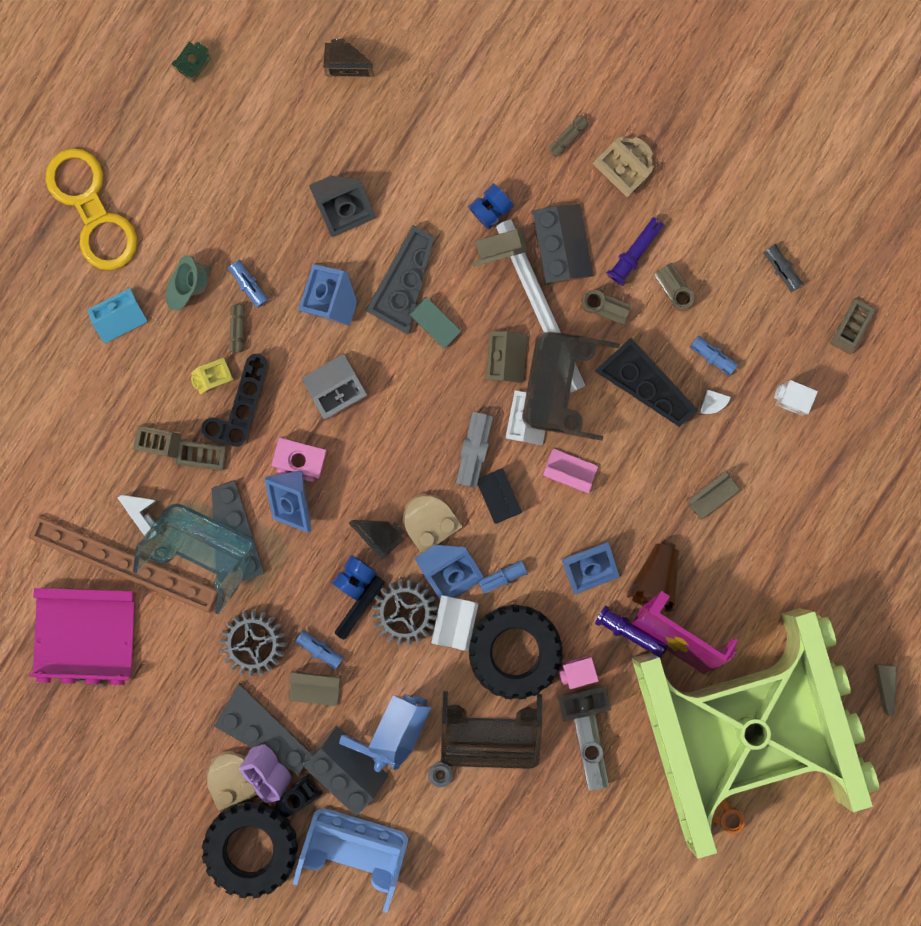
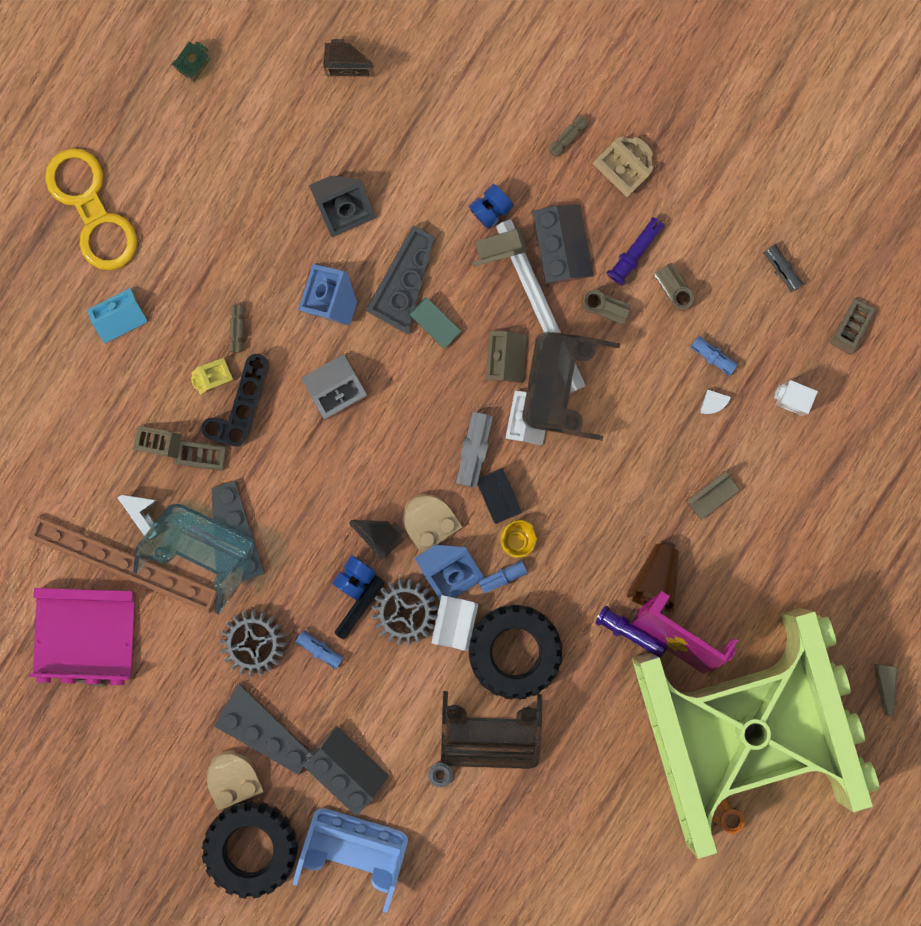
(187, 281): sand green piece -> none
(248, 283): medium blue pin -> none
(265, 773): lavender brick -> none
(288, 449): bright pink brick -> none
(289, 500): medium blue slope -> none
(300, 794): black piece -> none
(314, 688): dark tan panel -> none
(395, 733): medium blue piece -> none
(518, 538): none -> yellow hair
(570, 471): bright pink panel -> none
(578, 672): bright pink brick -> none
(583, 702): clear smoke brick -> none
(590, 567): medium blue slope -> none
(593, 767): light grey piece -> none
(644, 380): black wedge -> none

